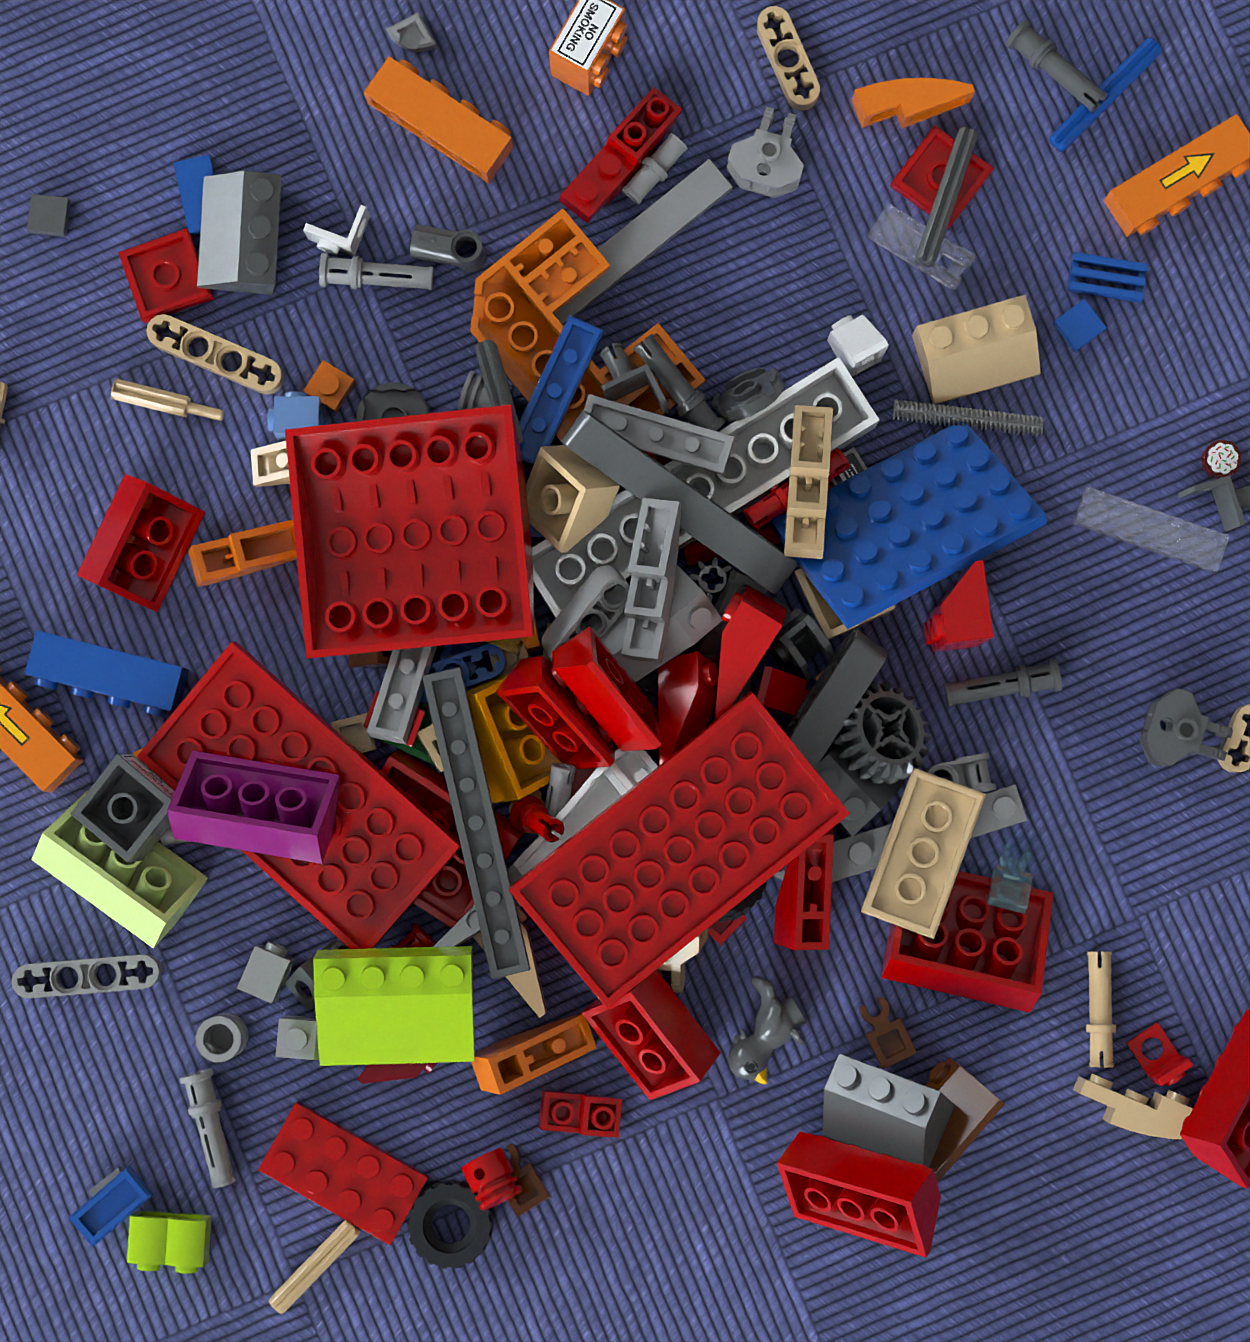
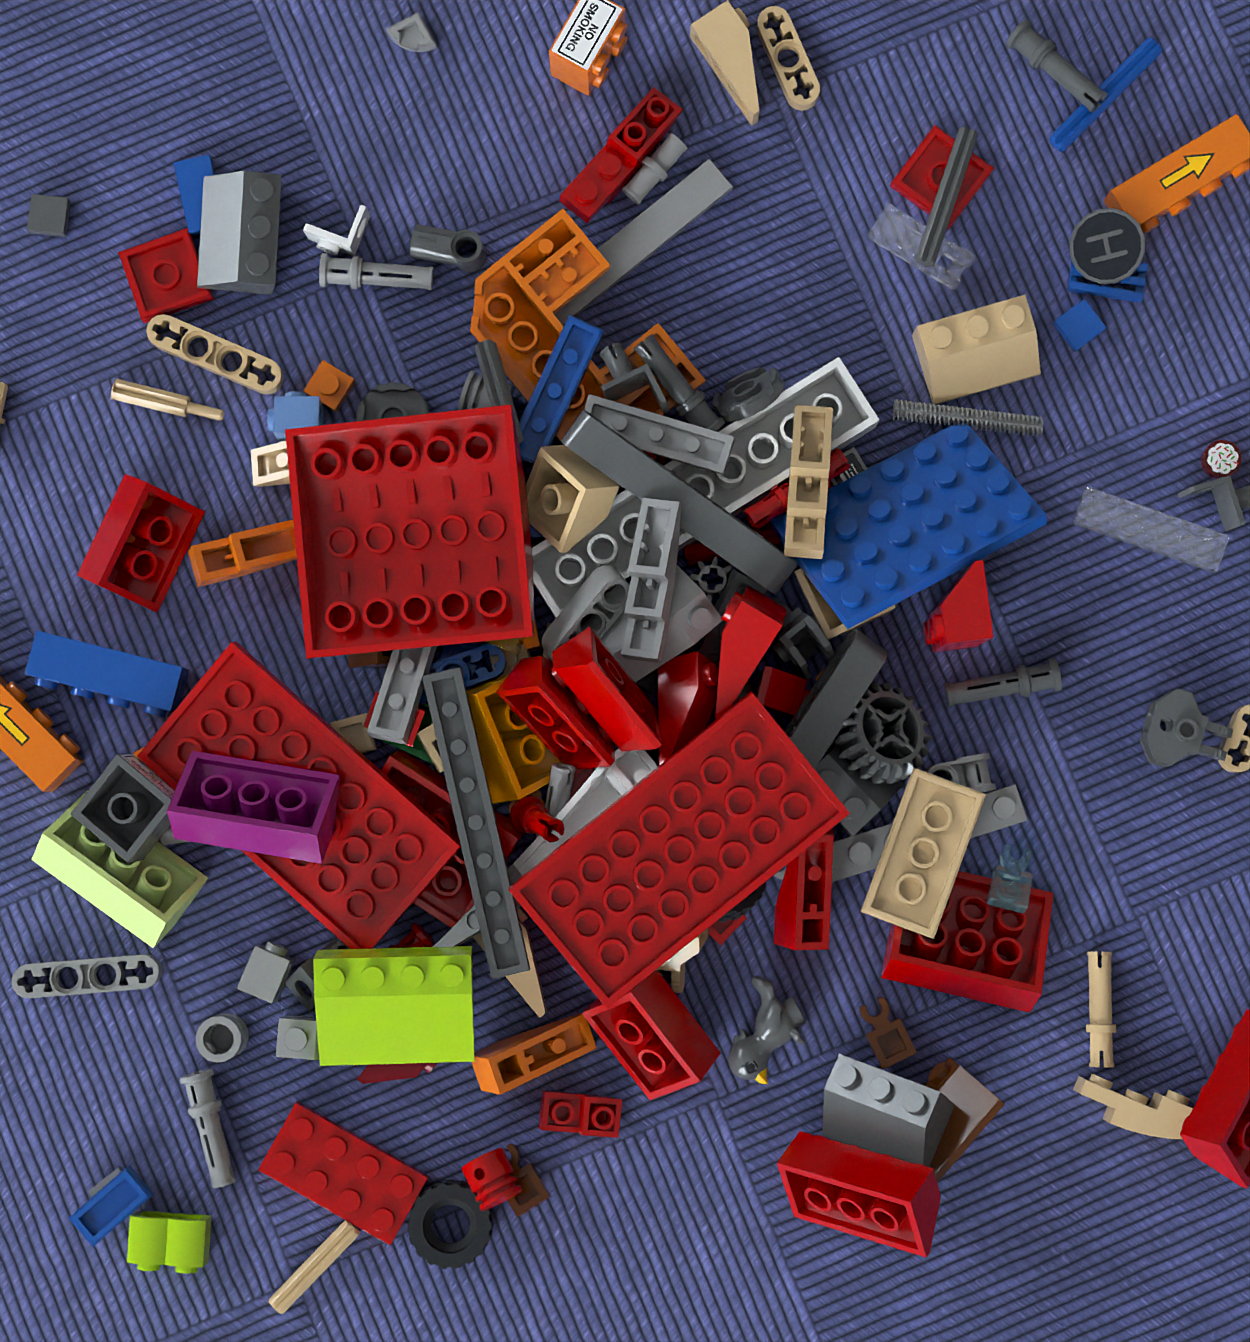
(439, 119): orange brick -> none
(726, 46): none -> tan slope
(767, 155): light grey hinge -> none
(857, 343): white slope -> none
(909, 99): orange slope -> none
(1107, 246): none -> black tile
(1165, 1069): red bracket -> none

